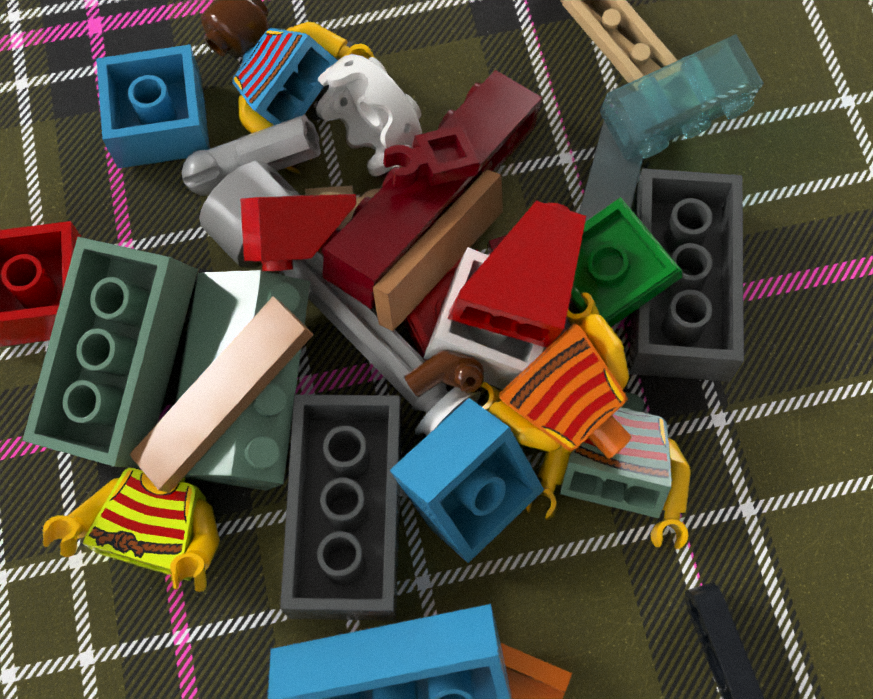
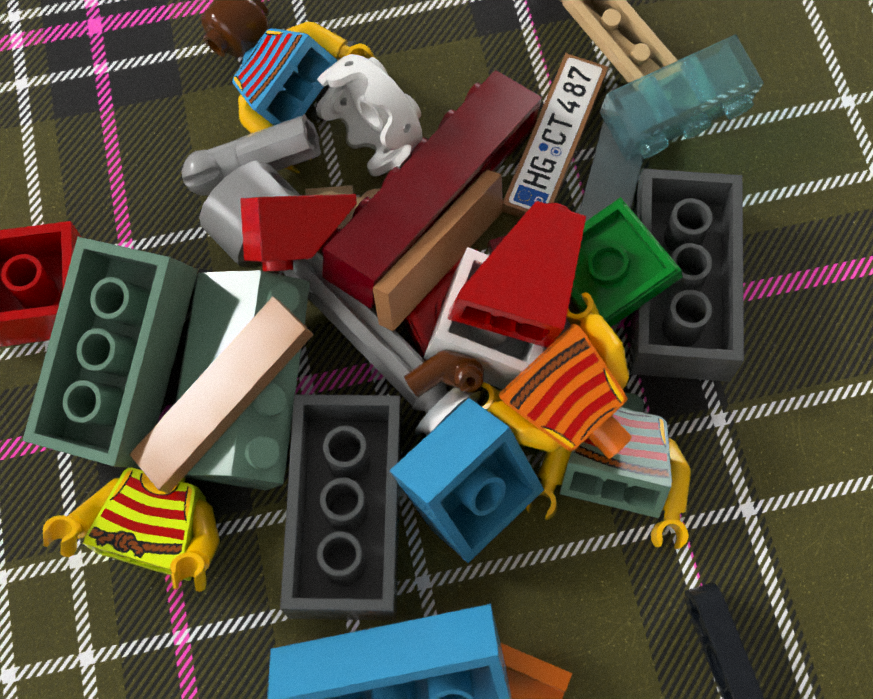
(152, 106): dark azure brick -> none
(438, 154): dark red plate -> none
(555, 135): none -> tile

